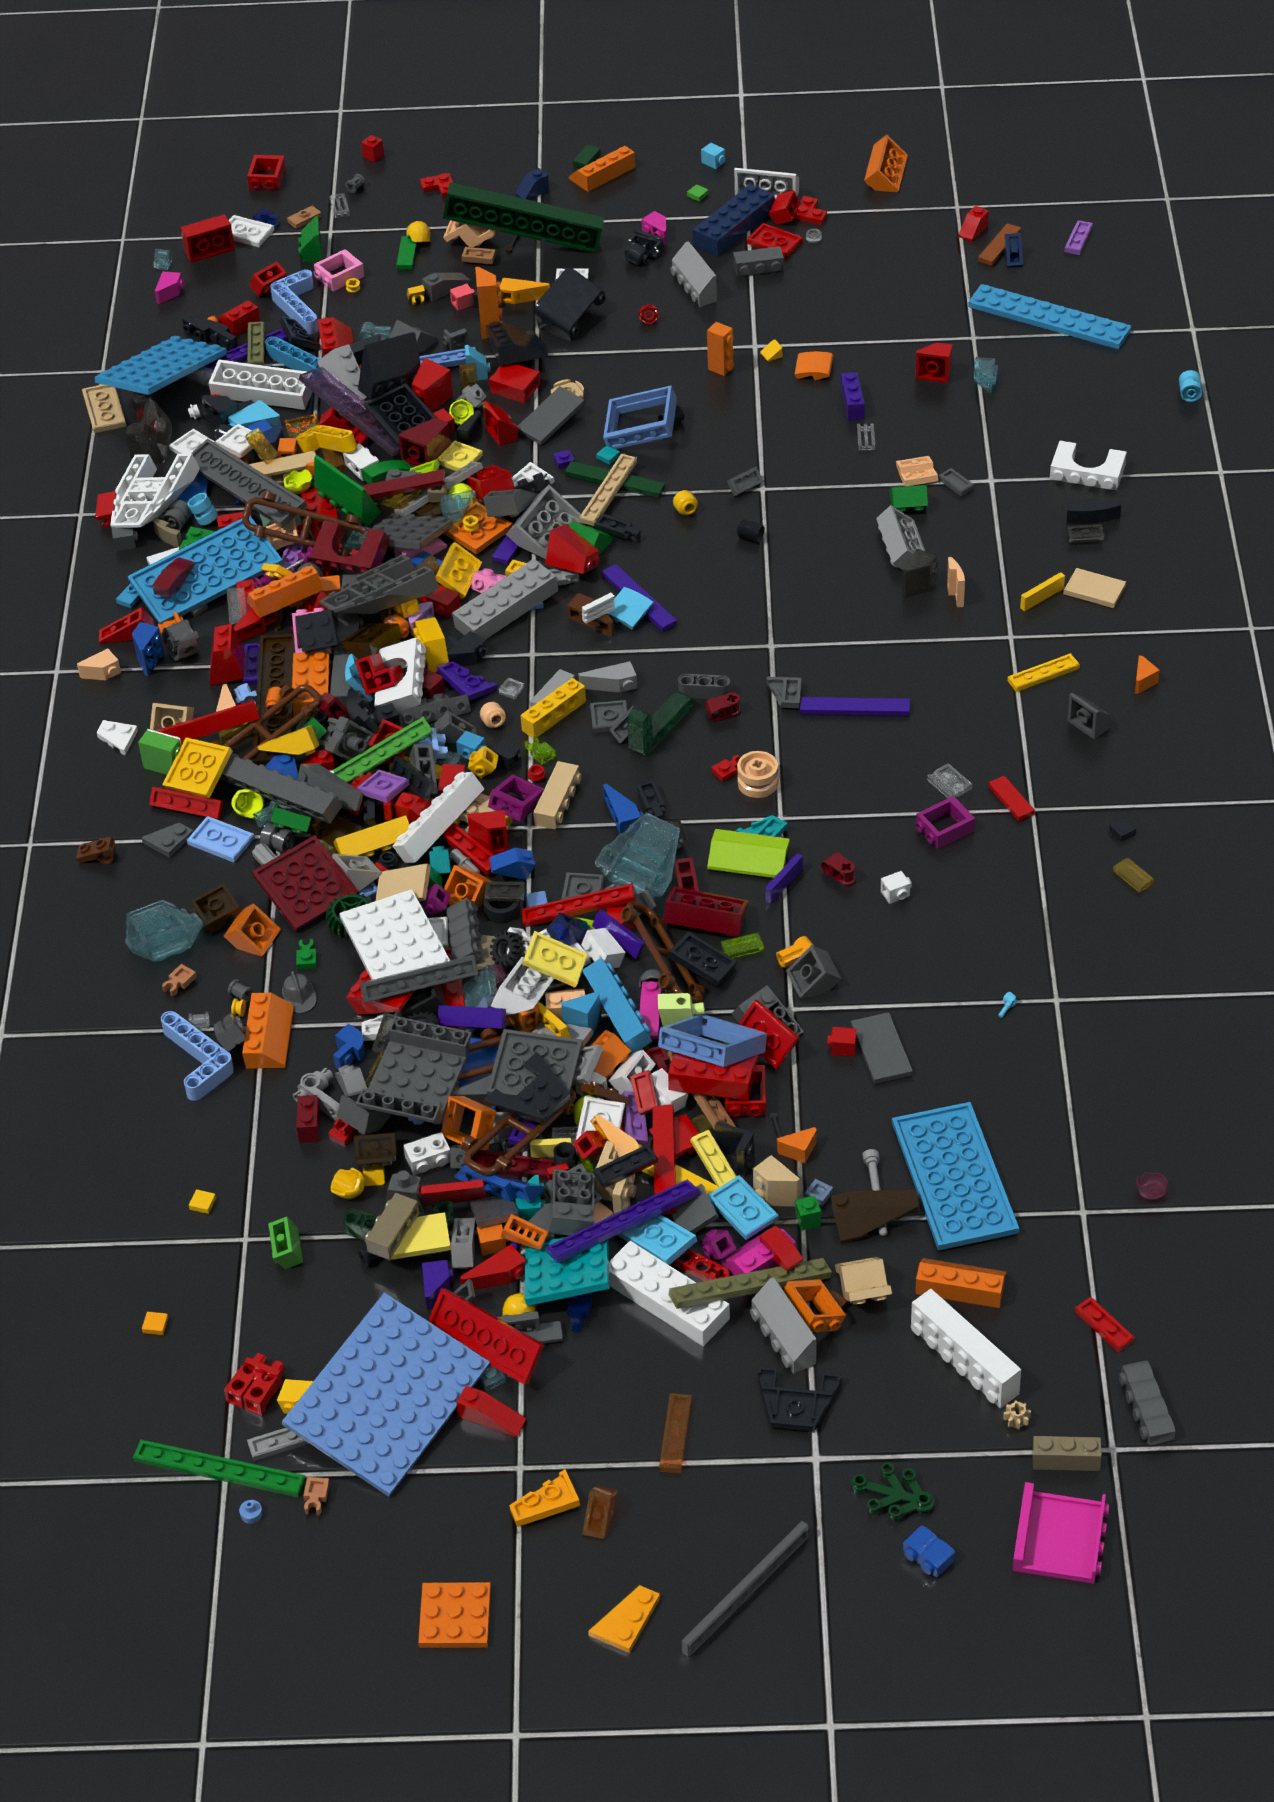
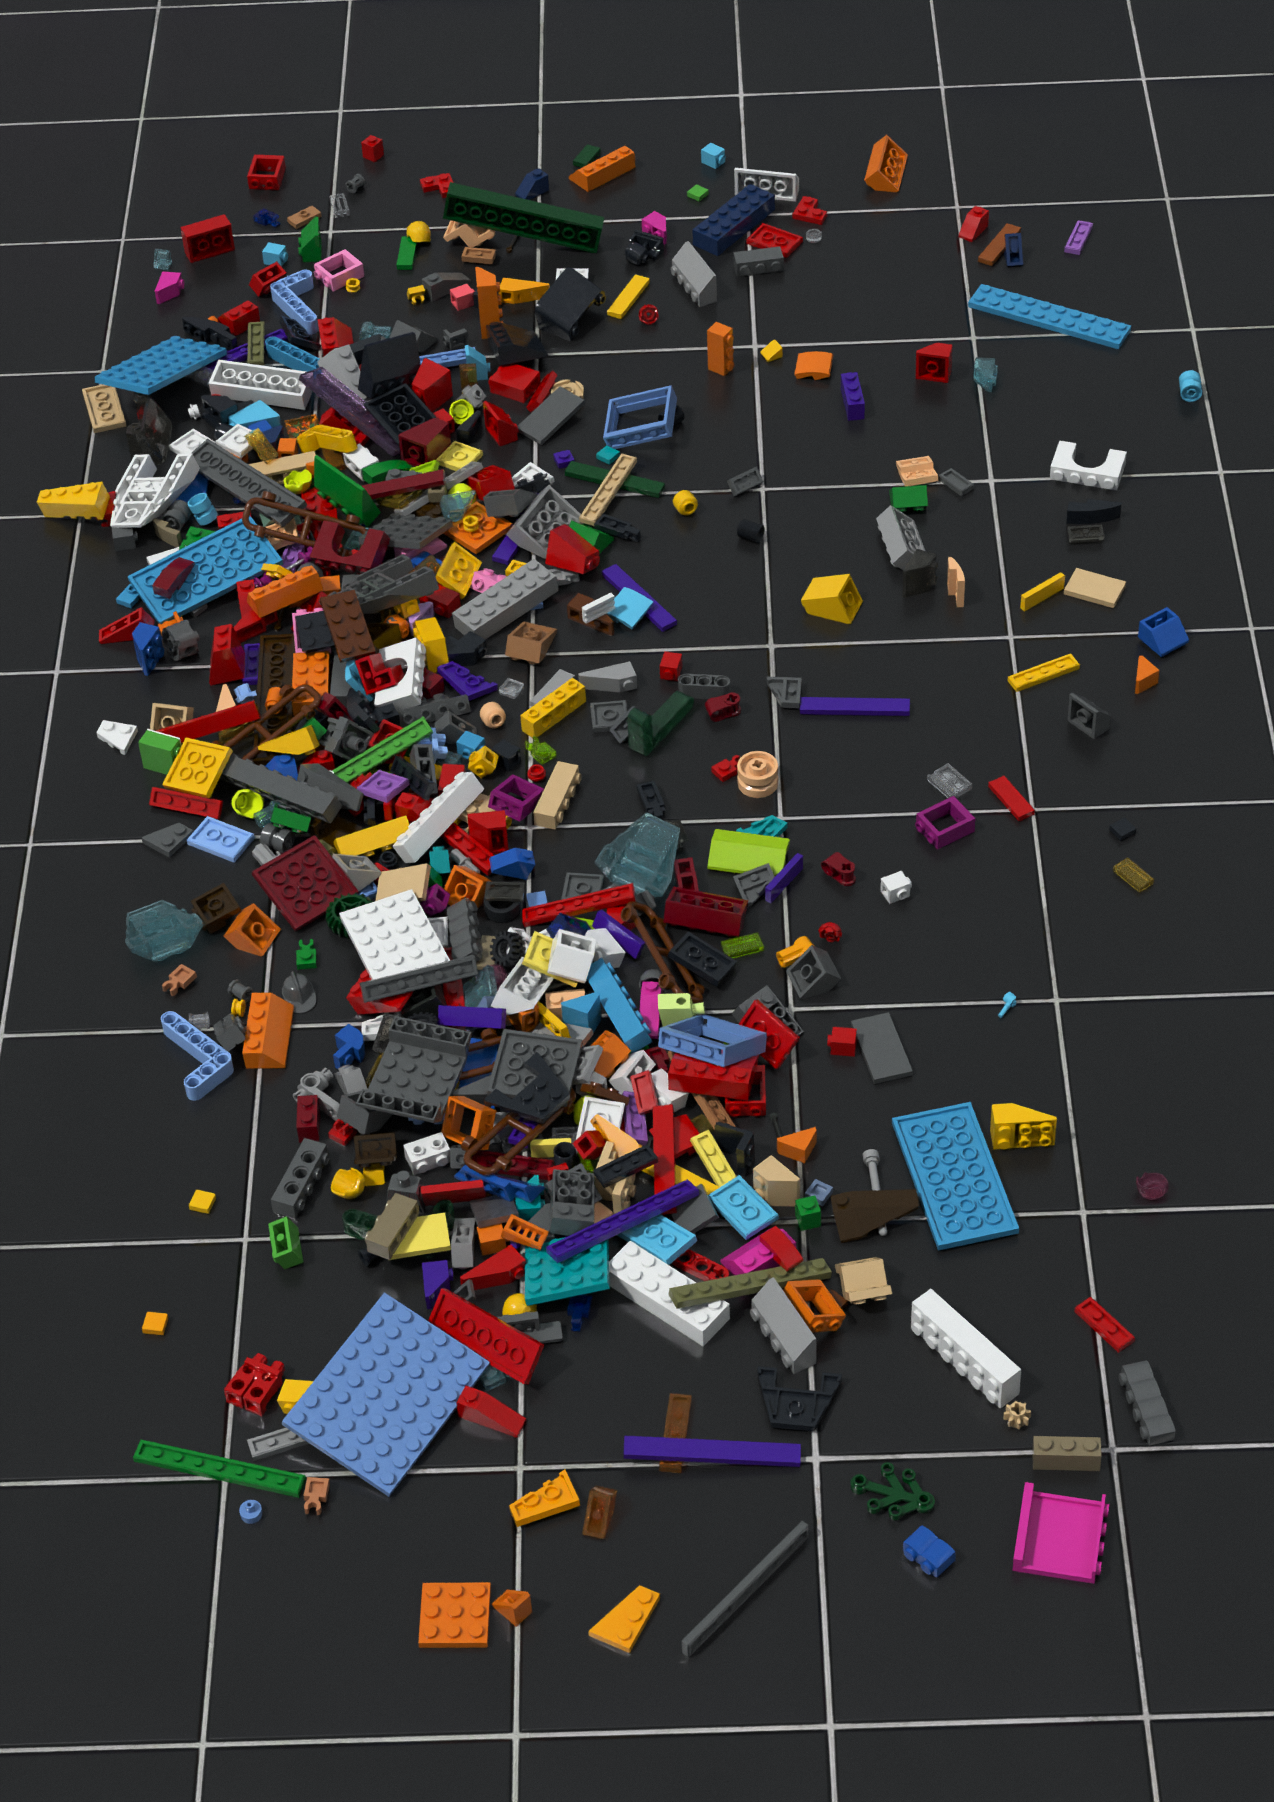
(74, 501): none -> yellow wedge
(99, 666): light nougat slope -> none
(101, 849): reddish brown plate -> none
(236, 604): clear plate -> none
(250, 231): white tile -> none
(273, 253): none -> medium azure brick
(300, 1178): none -> dark grey brick
(347, 626): none -> reddish brown plate
(514, 1606): none -> orange slope
(529, 642): none -> medium nougat slope
(542, 391): none -> red plate
(571, 955): none -> white slope
(622, 809): blue slope -> none
(628, 296): none -> yellow tile
(671, 666): none -> red brick
(712, 1451): none -> dark purple tile
(718, 1244): magenta brick -> none
(753, 883): none -> dark grey wing
(784, 207): red brick -> none
(830, 932): none -> red plate
(832, 598): none -> yellow slope
(865, 428): clear tile -> none
(961, 1282): orange slope -> none
(1021, 1127): none -> yellow slope
(1163, 632): none -> blue slope

